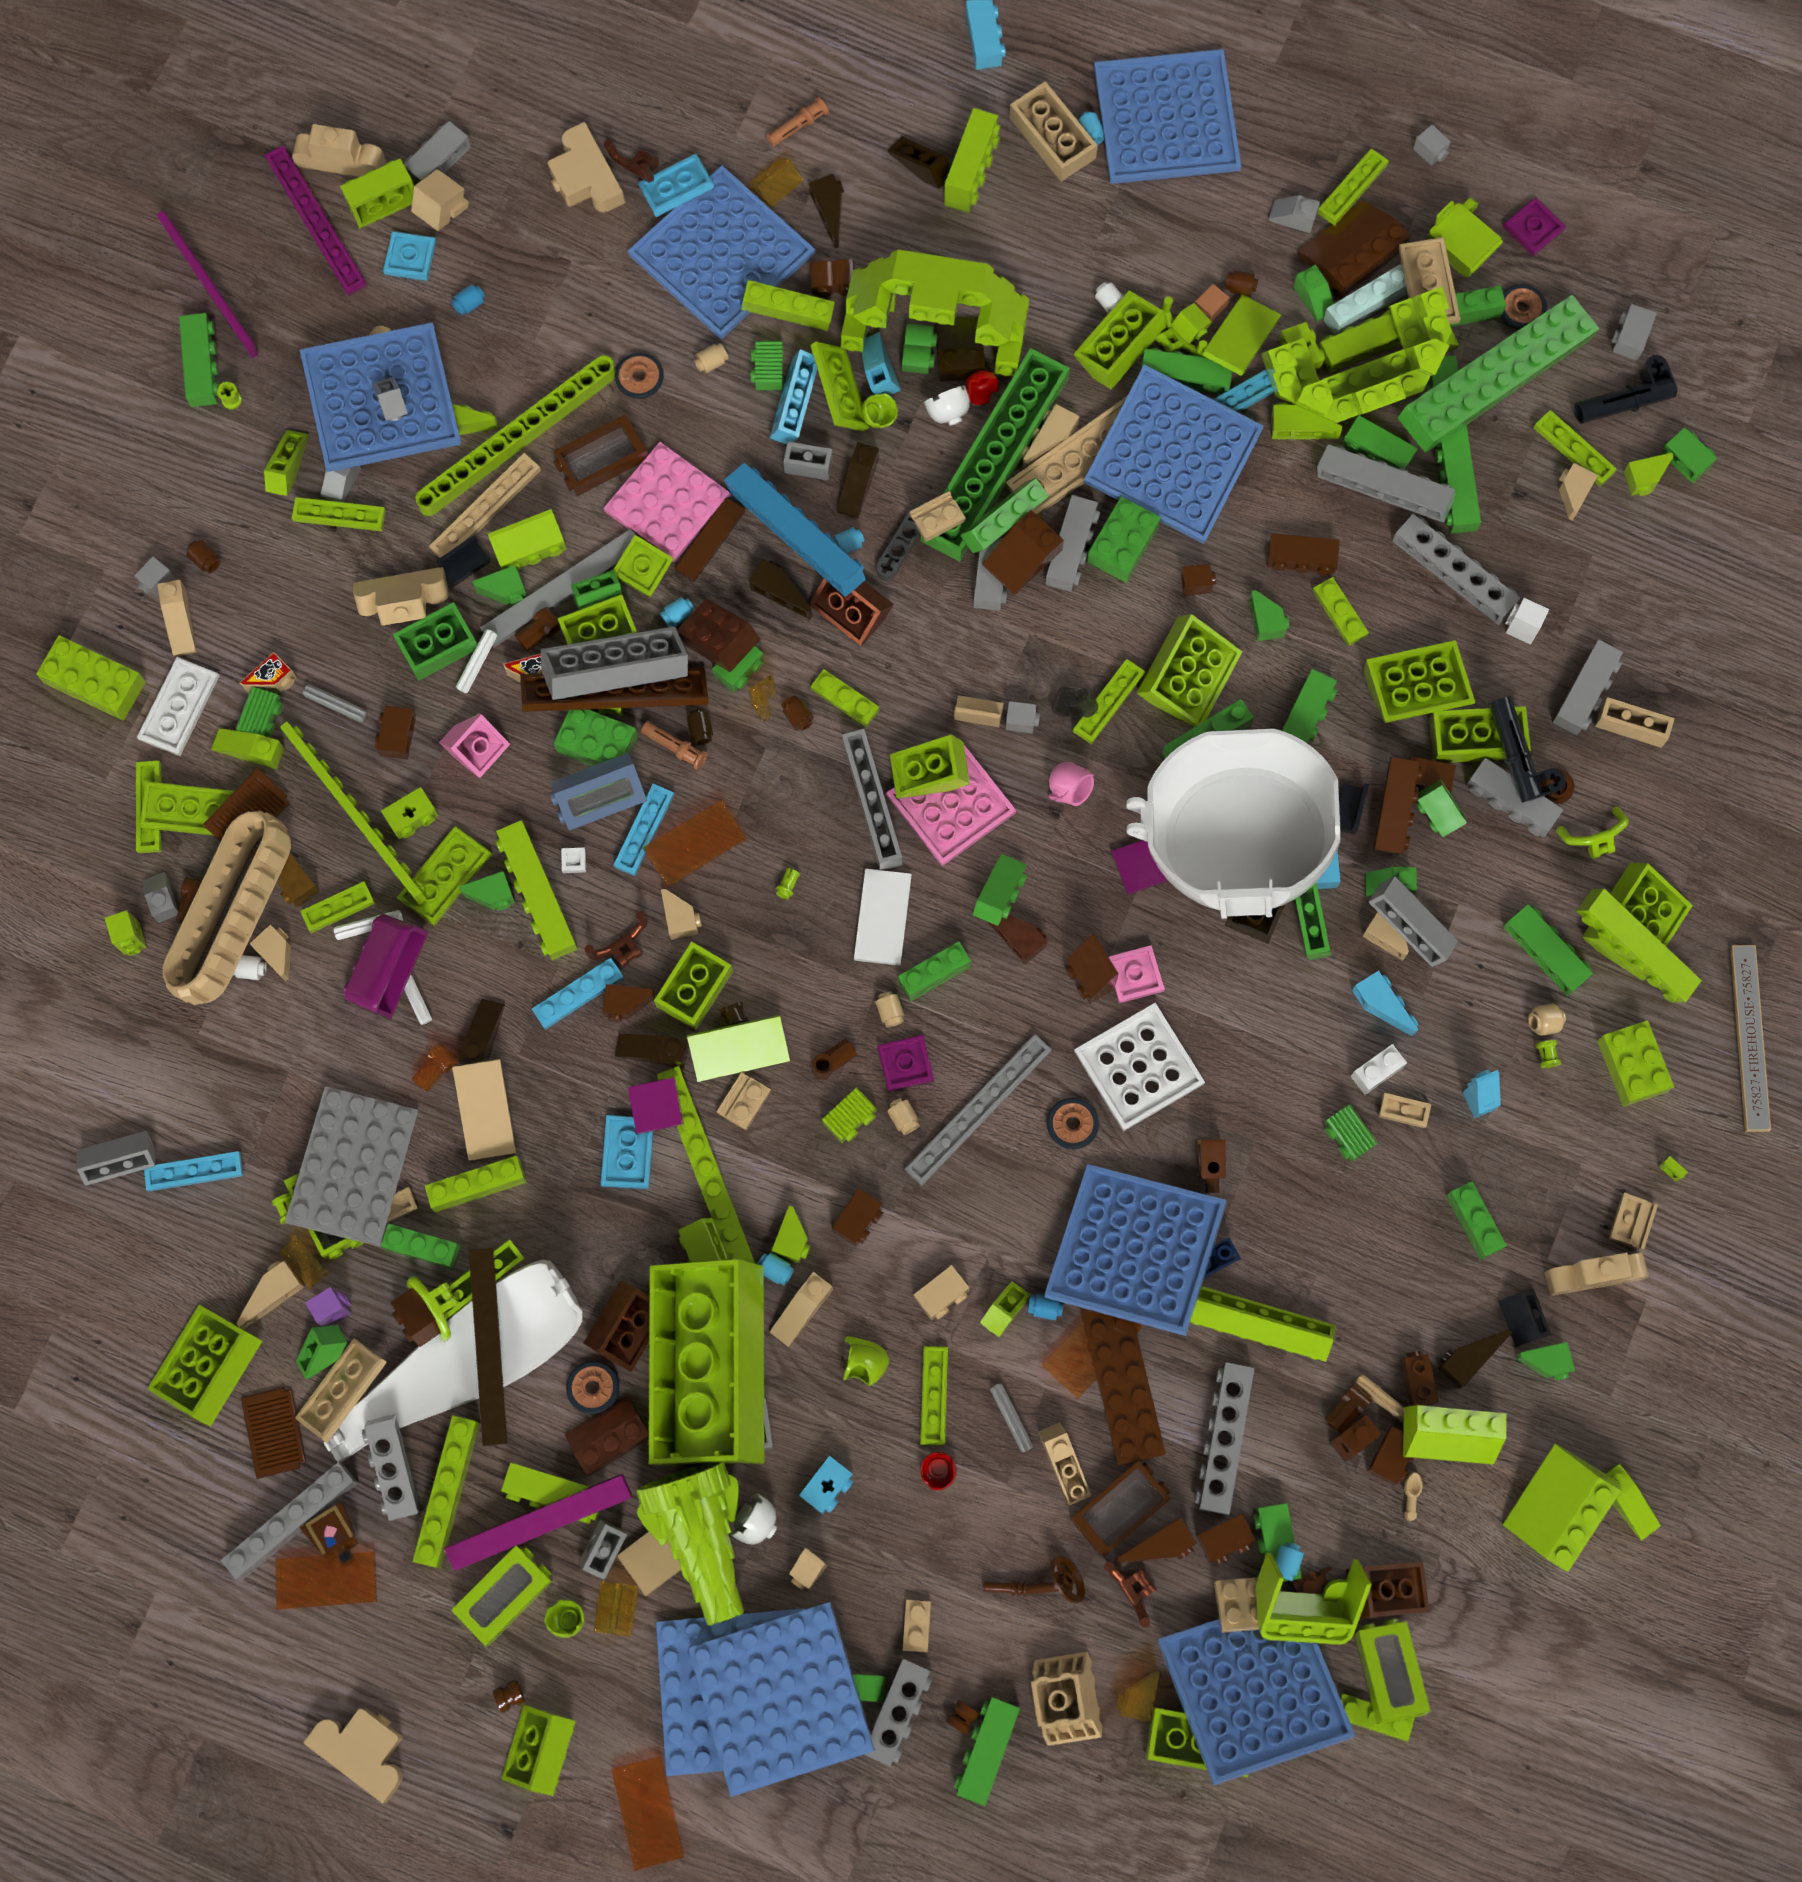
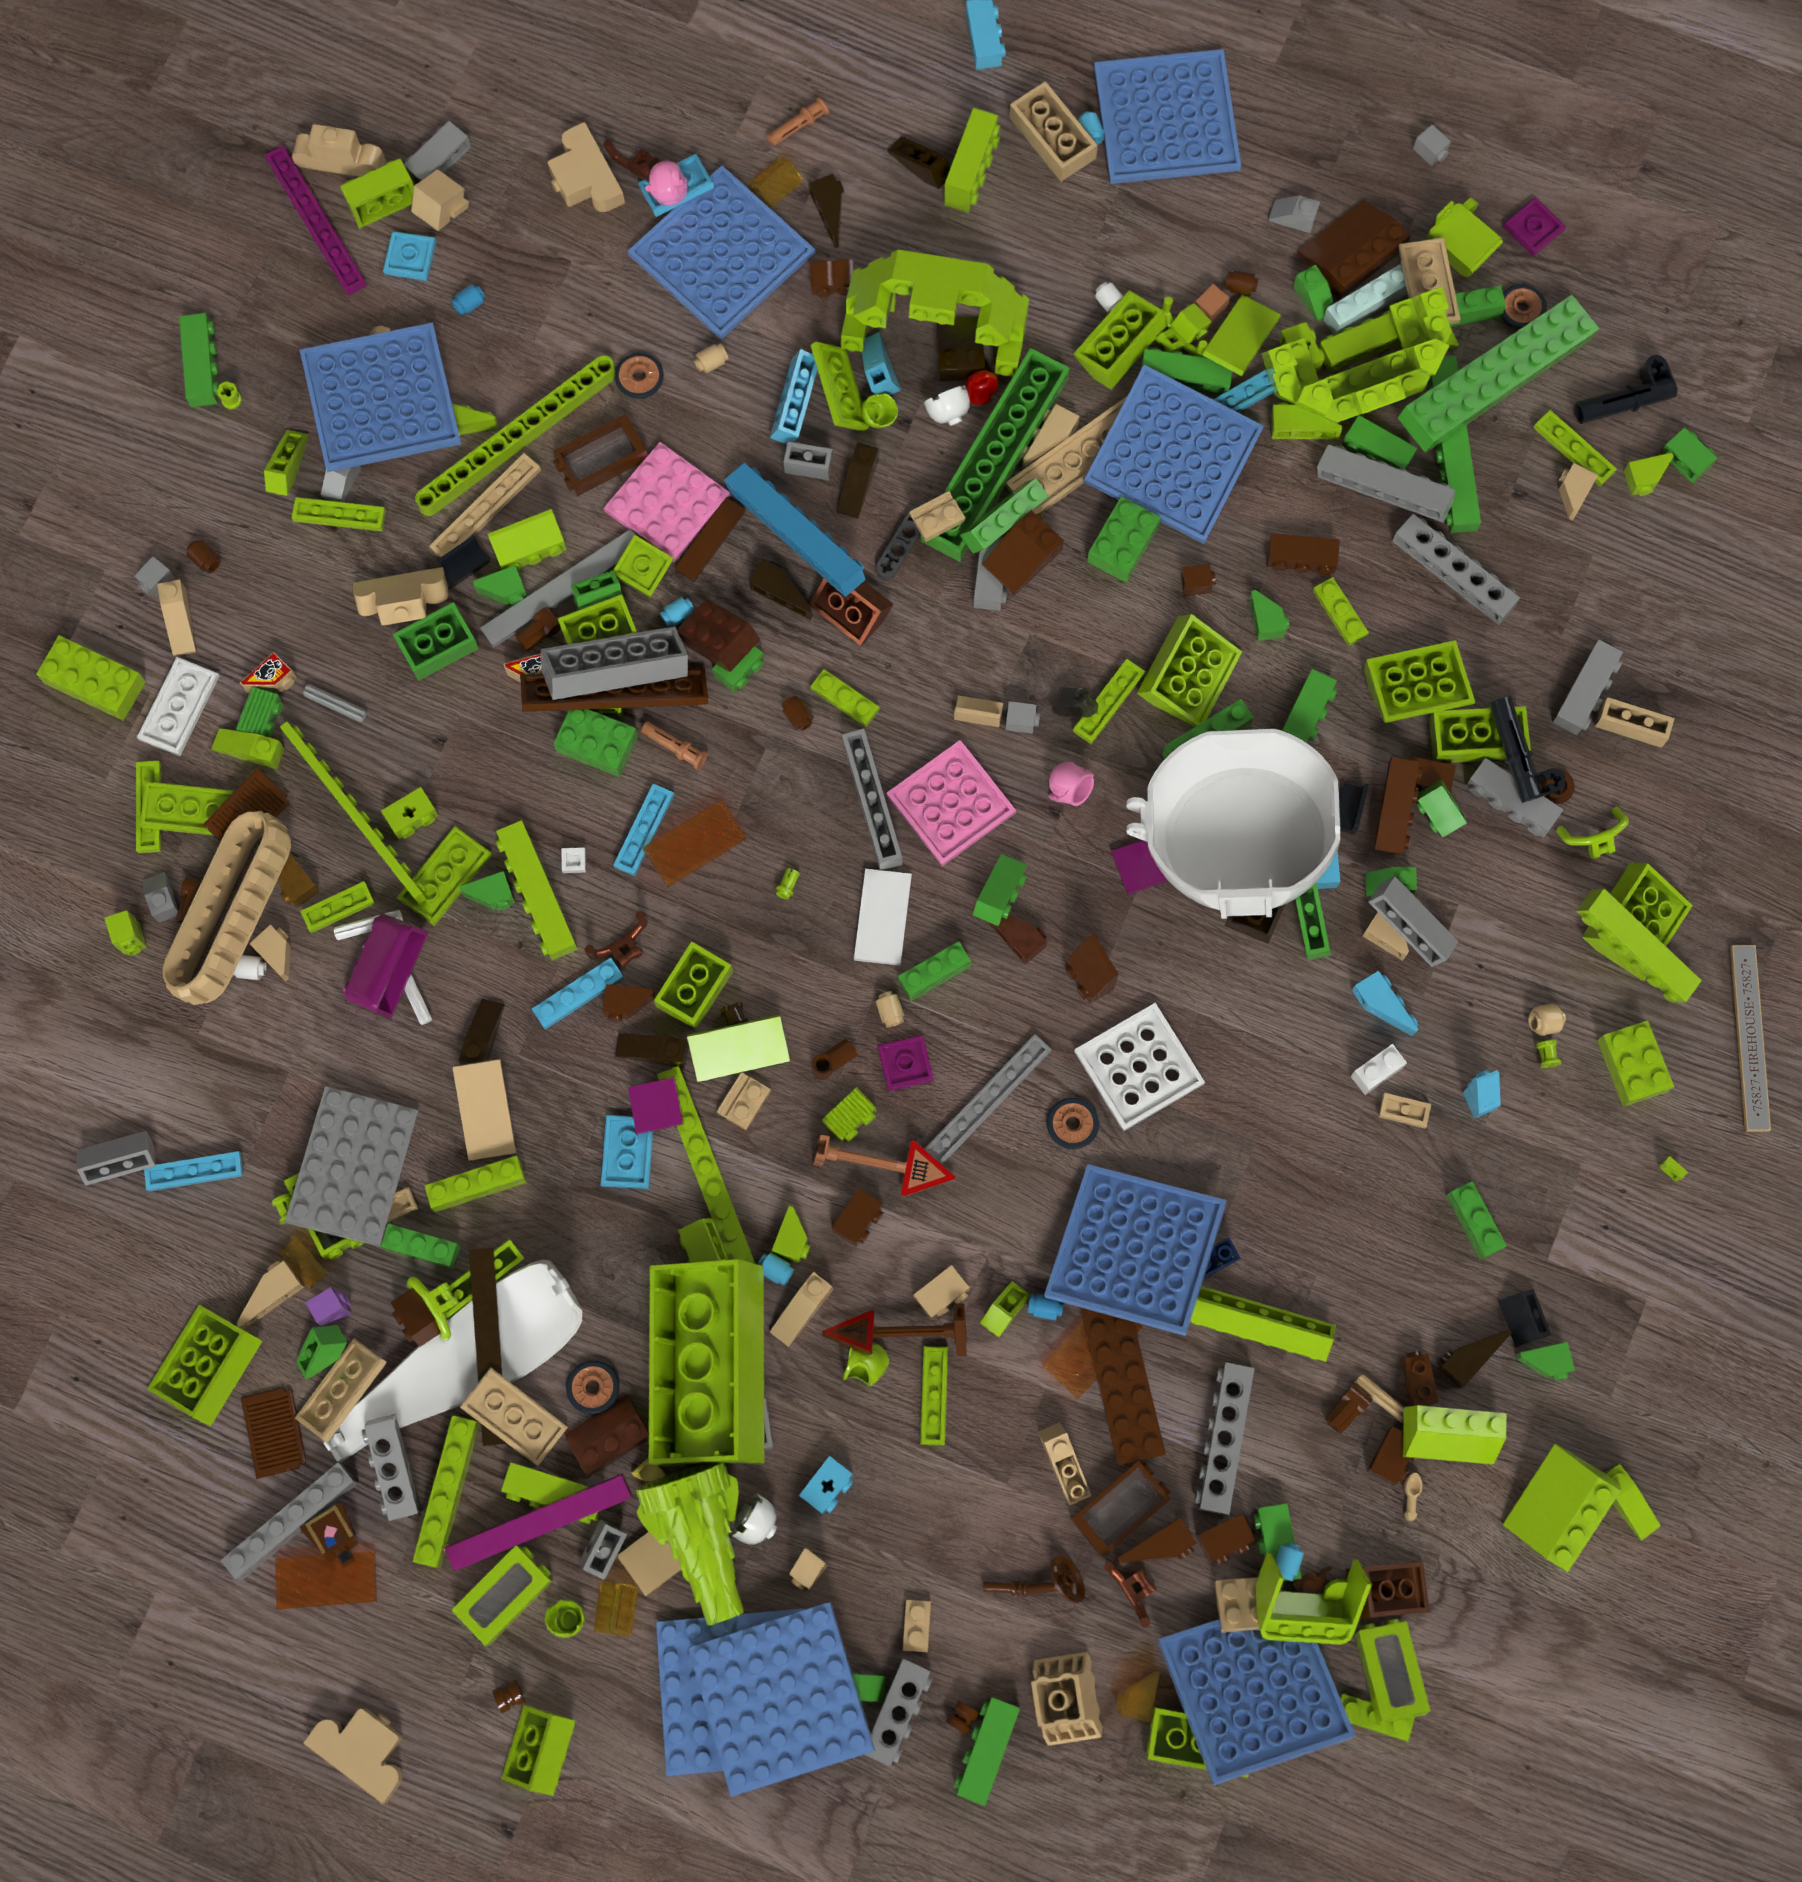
(207, 284): magenta tile -> none
(390, 399): light grey slope -> none
(396, 732): reddish brown brick -> none
(438, 1062): clear orange piece -> none
(475, 744): bright pink slope -> none
(476, 661): white axle -> none
(513, 1416): none -> tan tile
(597, 792): sand blue piece -> none
(622, 1327): copper slope -> none
(647, 1813): clear orange tile -> none
(648, 1472): none -> light yellow tile
(667, 183): none -> bright pink helmet
(680, 916): tan slope -> none
(700, 727): dark brown brick -> none
(759, 694): clear yellow panel -> none
(768, 365): bright green brick -> none
(787, 305): lime brick -> none
(849, 539): medium azure brick -> none
(860, 1331): none -> reddish brown piece
(903, 1116): tan brick -> none
(917, 348): bright green brick -> none
(919, 1171): none -> nougat piece
(930, 768): lime slope -> none
(938, 1470): red hair -> none
(1011, 1418): light grey axle -> none
(1076, 534): light grey brick -> none
(1137, 974): bright pink plate -> none
(1208, 1152): reddish brown torso -> none
(1349, 1133): bright green brick -> none
(1352, 187): lime plate -> none
(1355, 1438): reddish brown torso -> none
(1526, 620): white brick -> none
(1548, 949): bright green brick -> none
(1596, 1273): tan brick -> none
(1633, 1221): tan plate -> none
(1634, 331): light grey brick -> none

